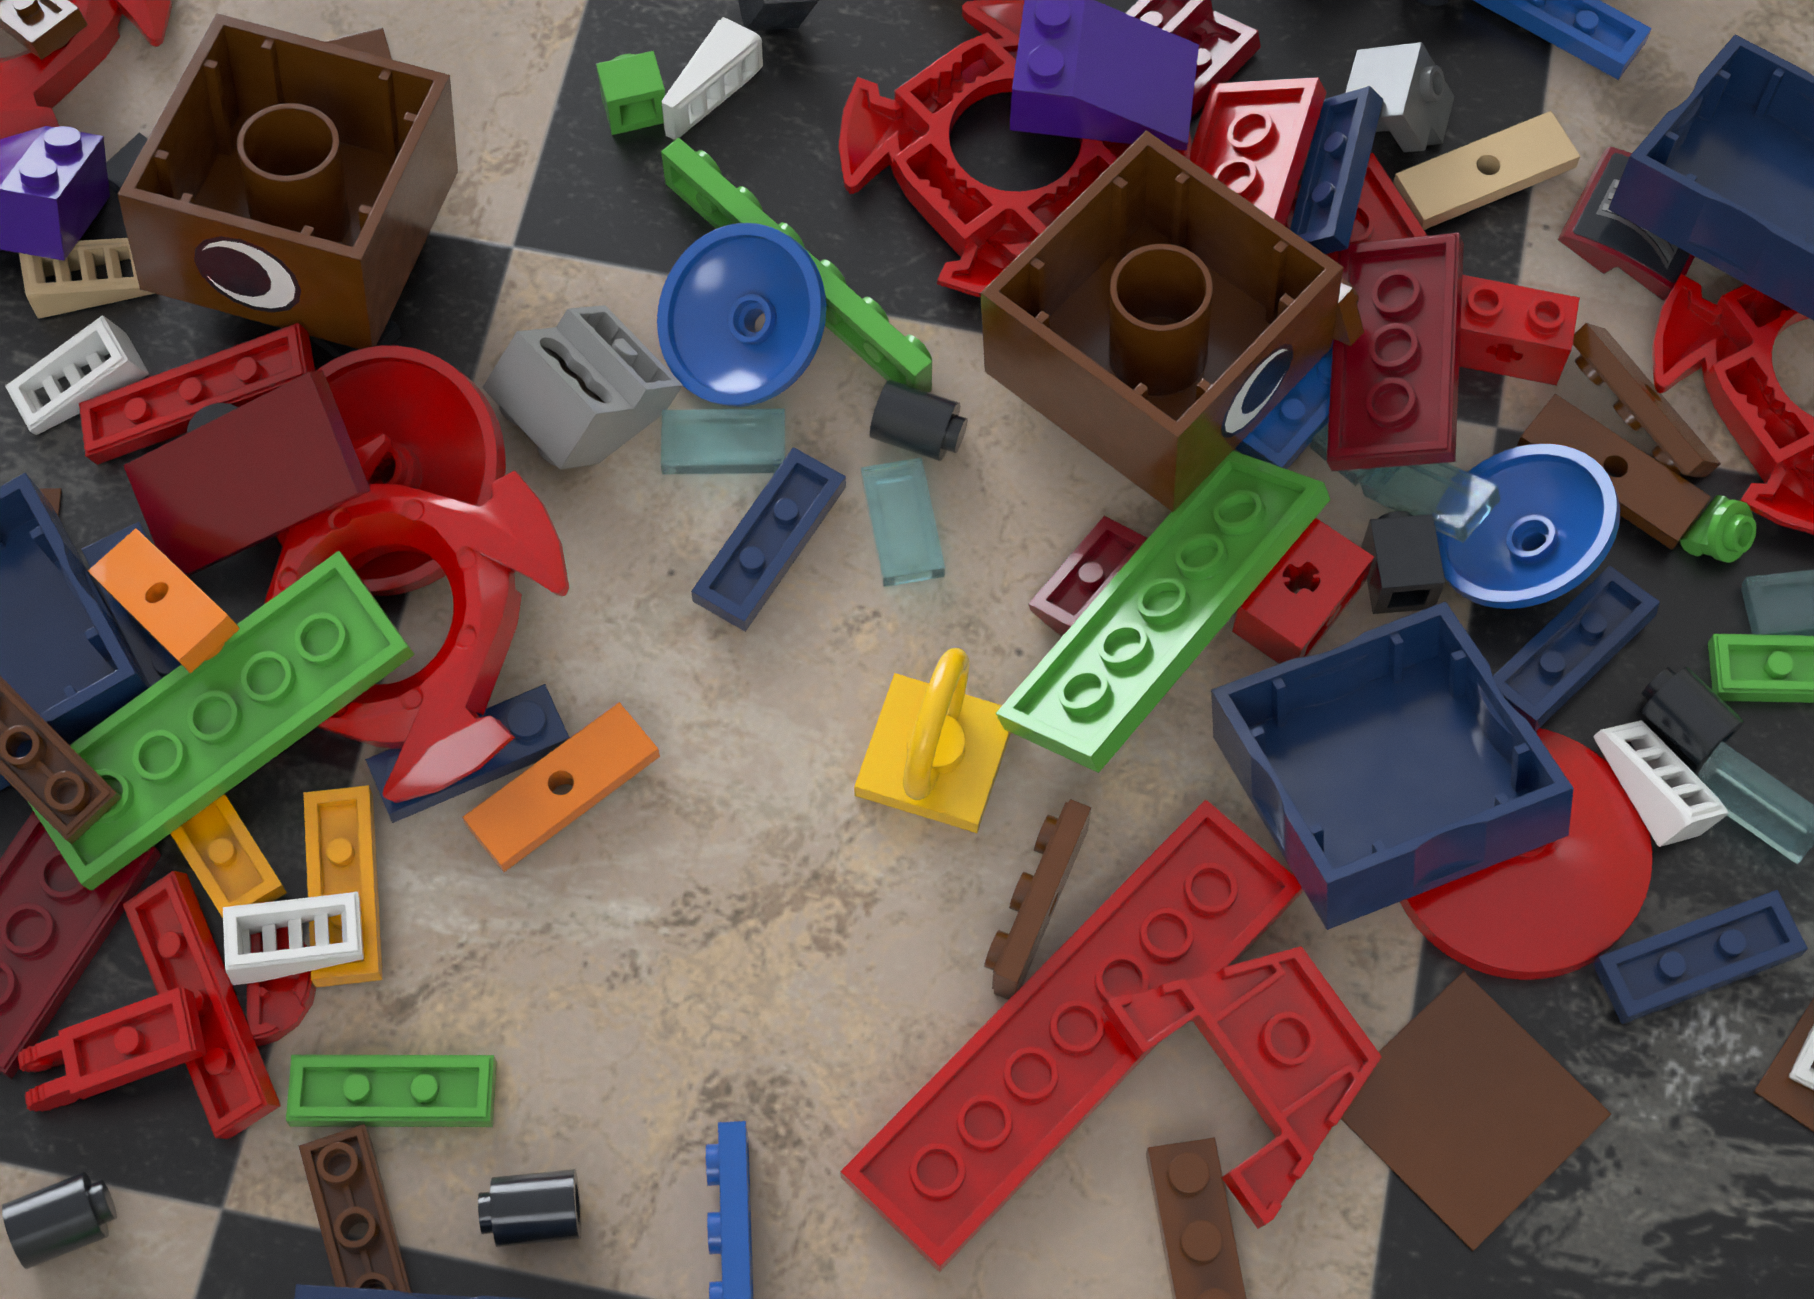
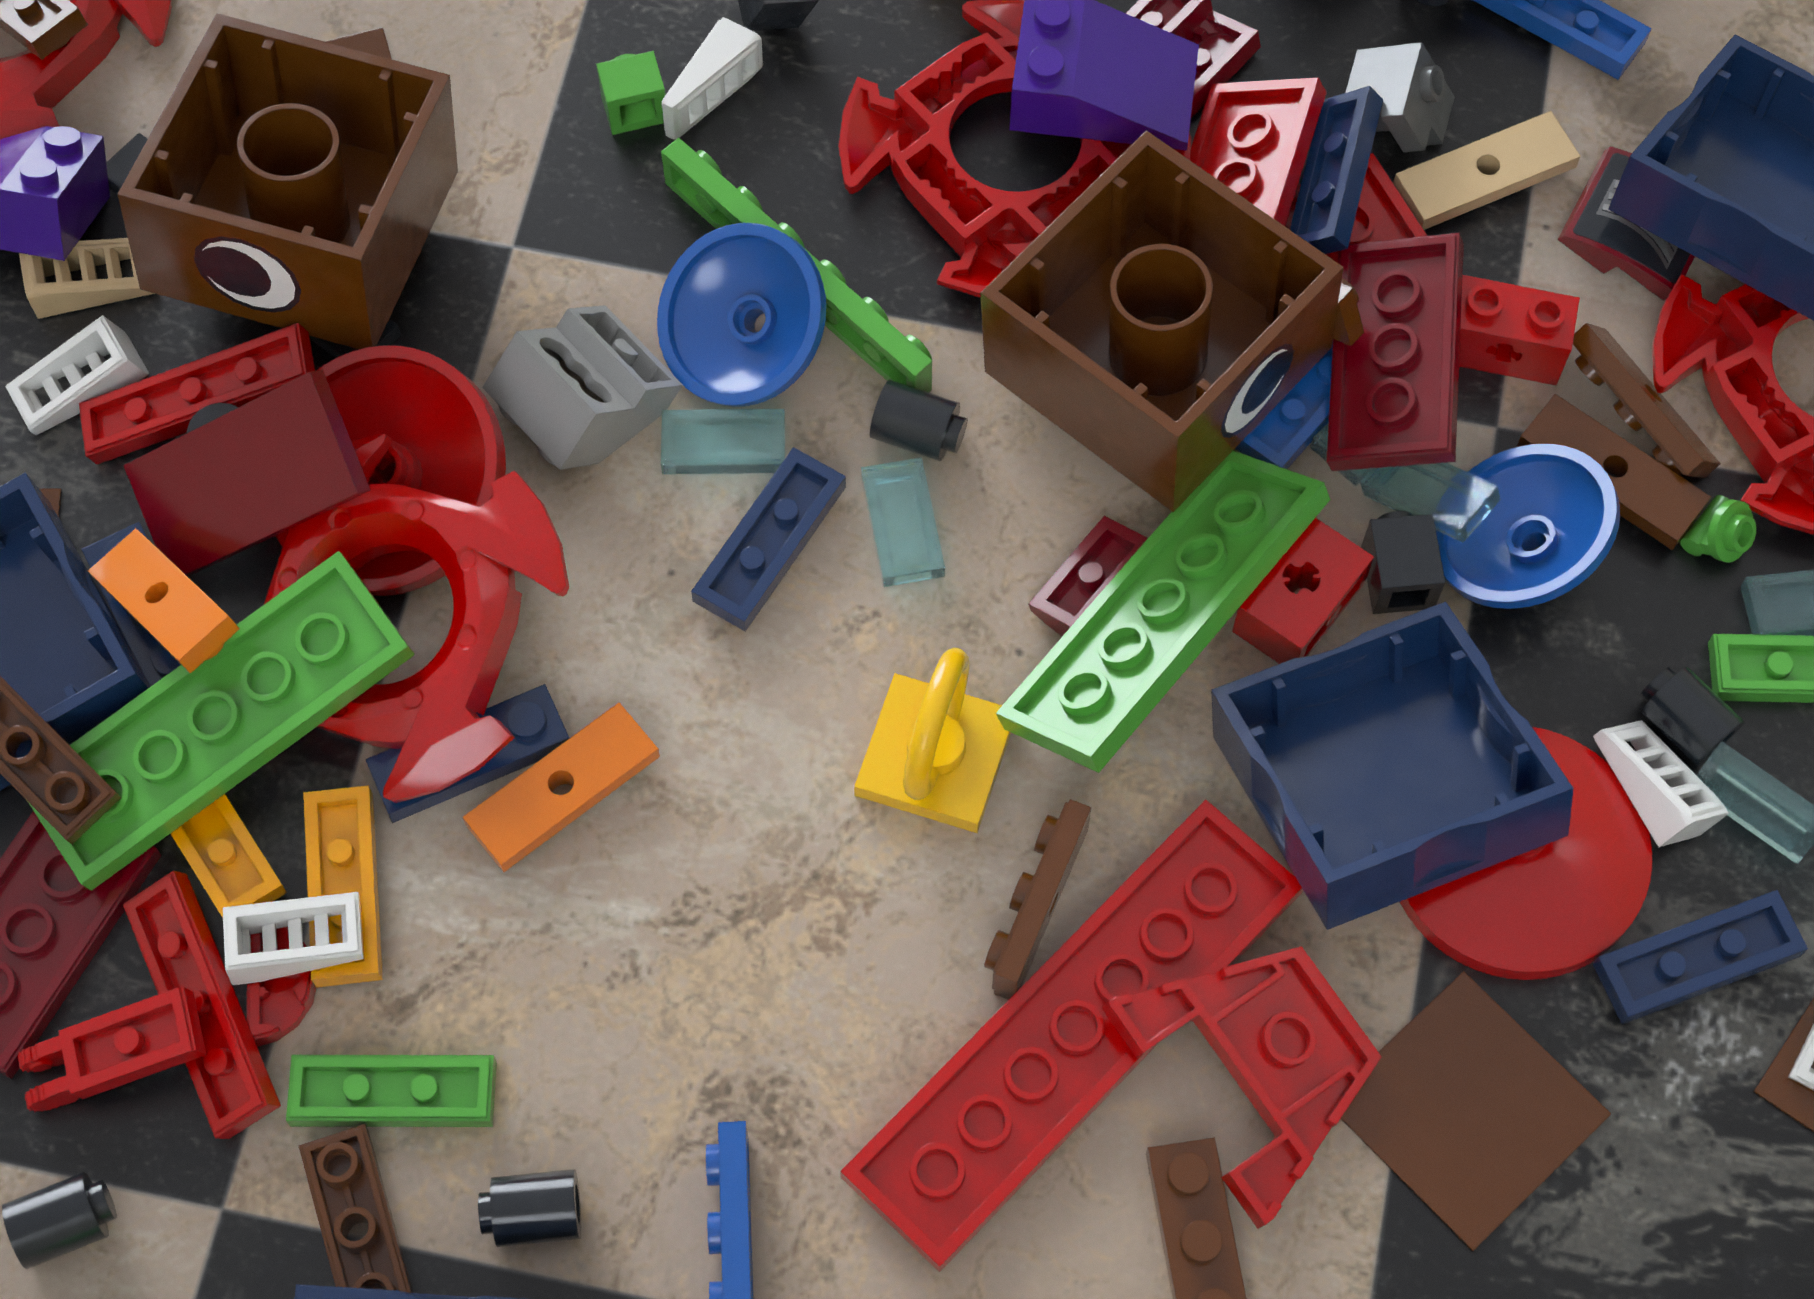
(1575, 646): dark blue plate -> none

